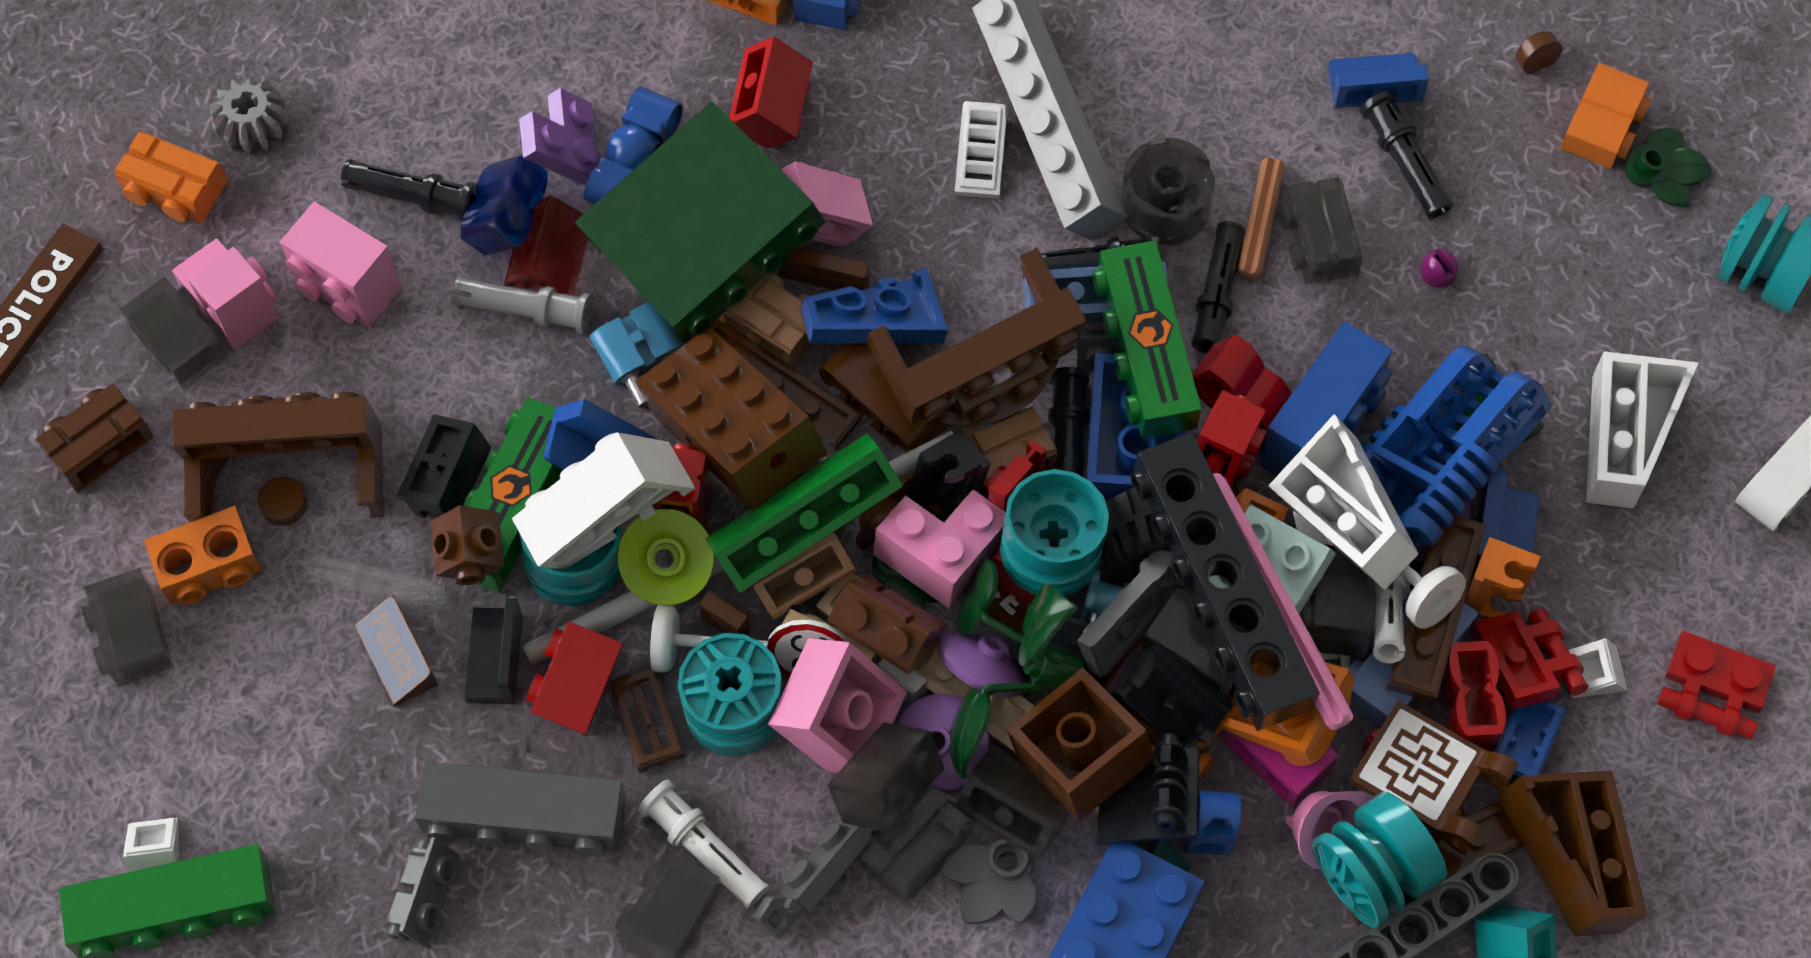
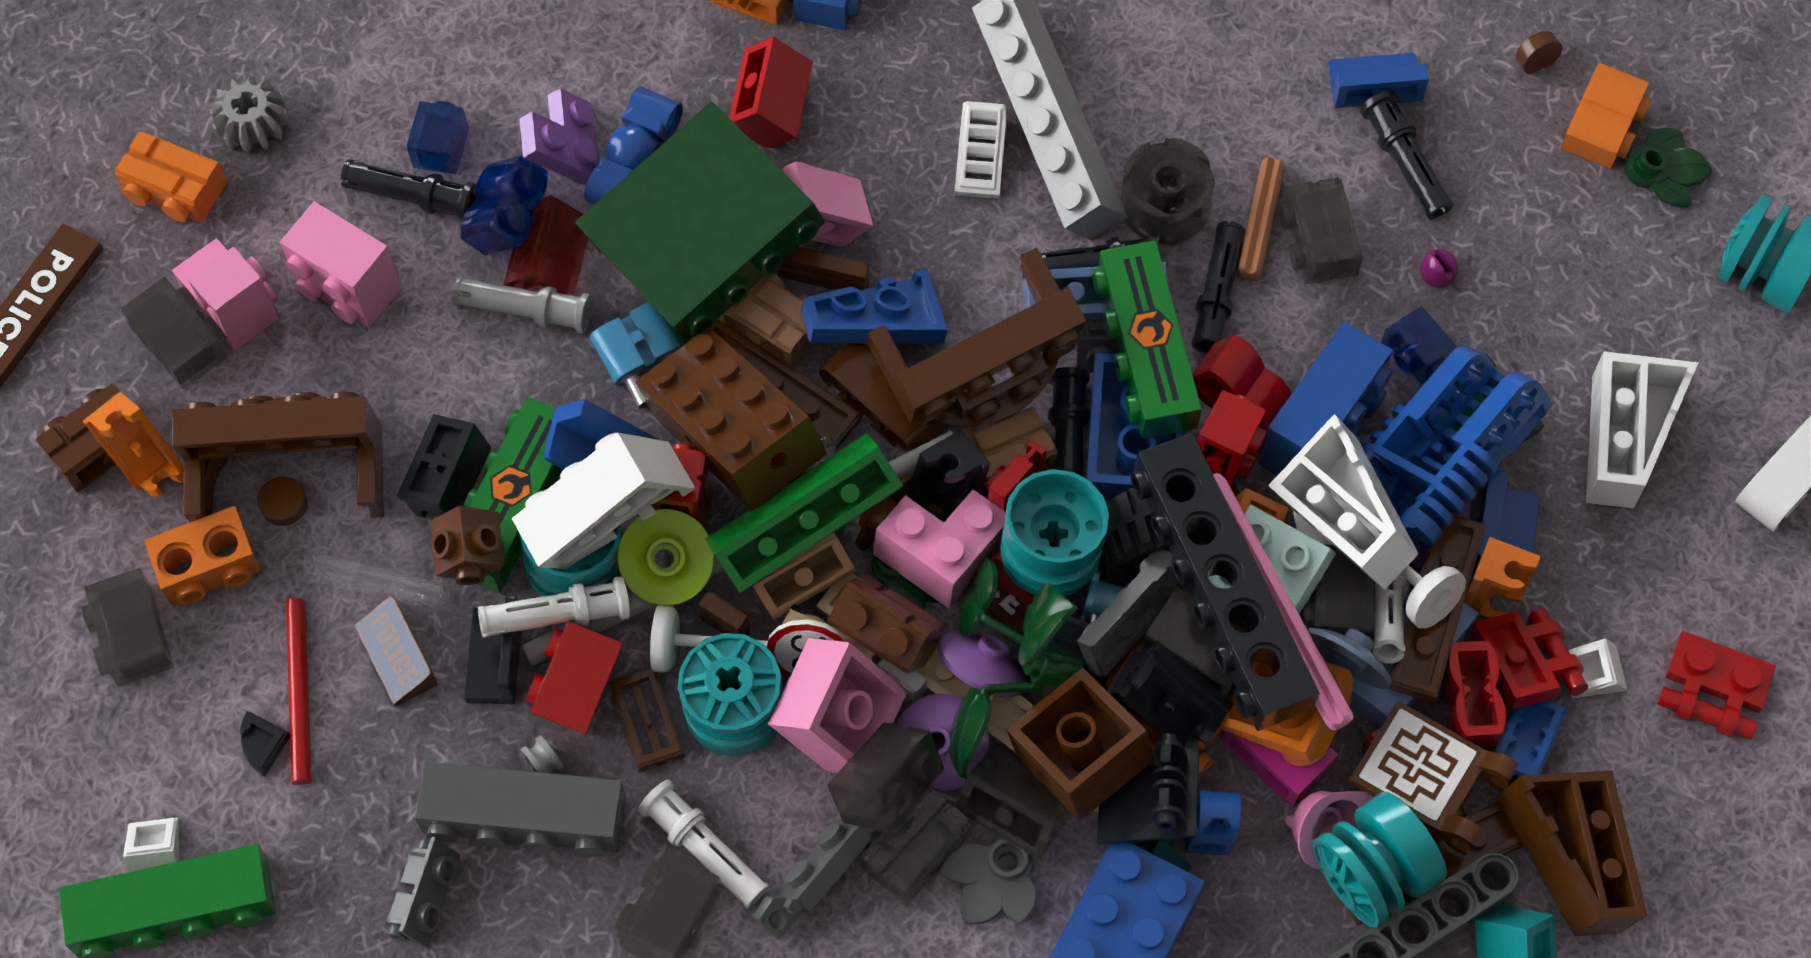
(134, 444): none -> orange hinge
(261, 742): none -> black tile
(298, 691): none -> red bar
(437, 137): none -> clear blue brick
(542, 757): none -> light grey bush
(577, 605): none -> white pin
(1352, 653): none -> sand blue dish
(1418, 344): none -> clear blue brick

